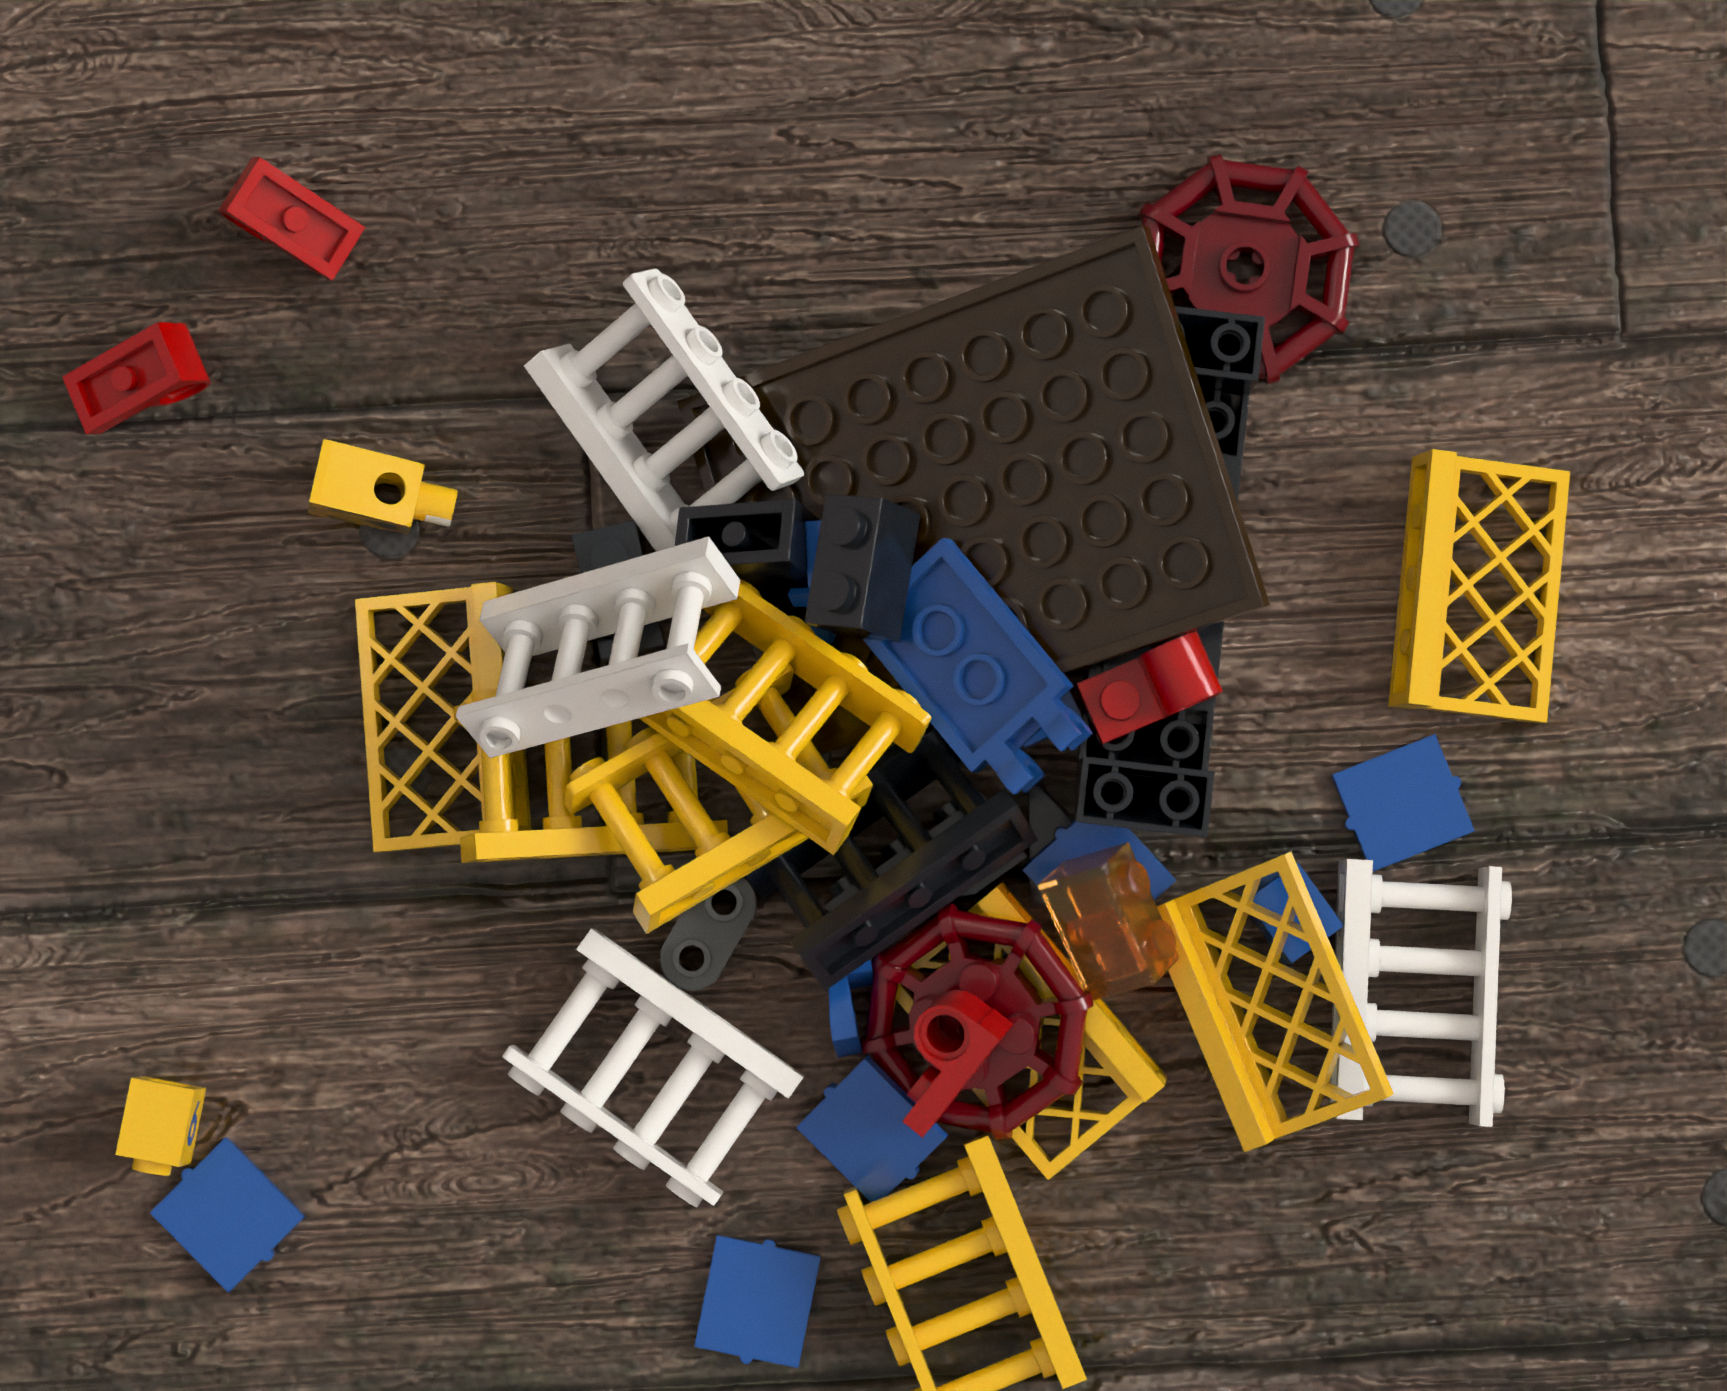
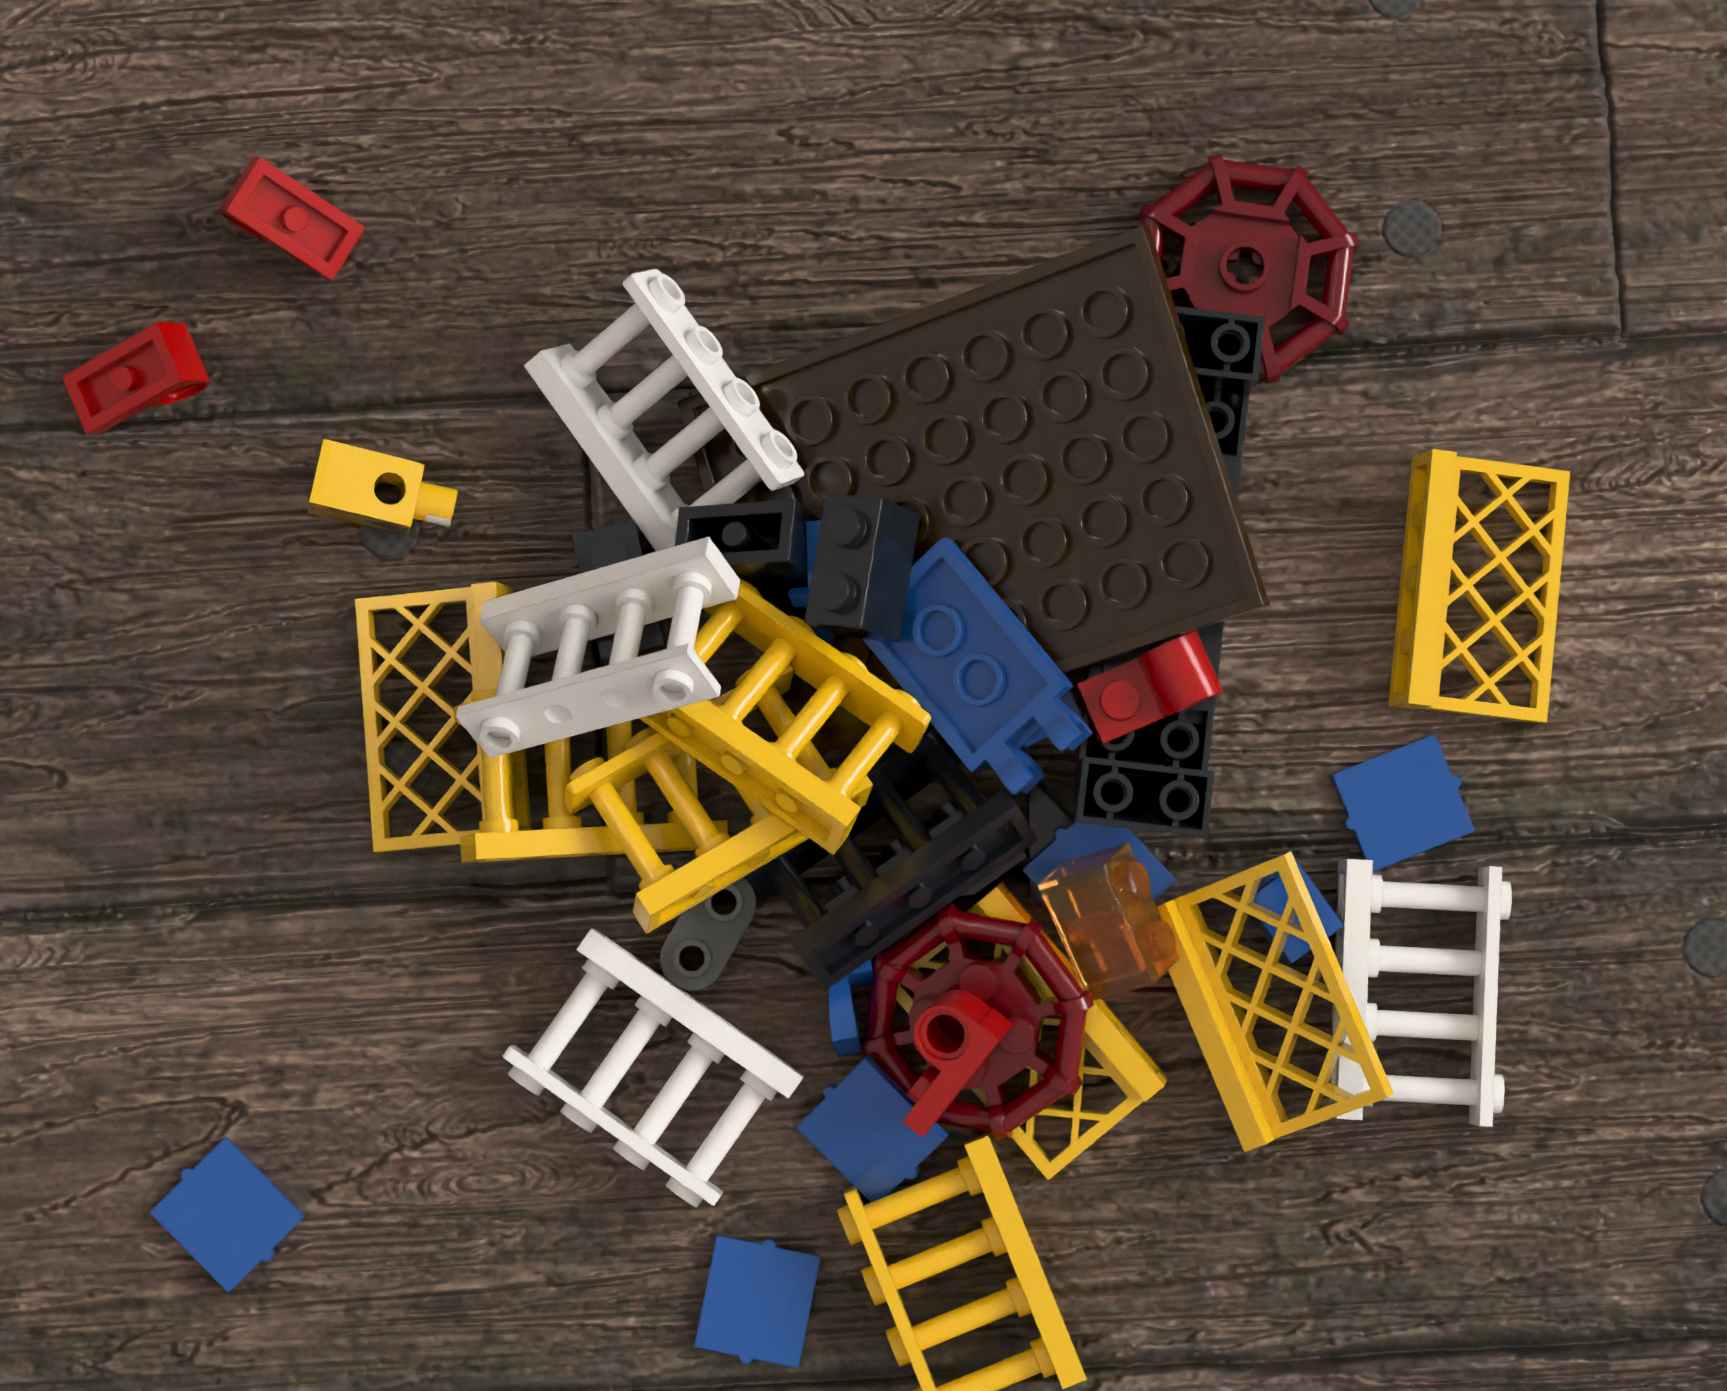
(160, 1124): yellow brick -> none

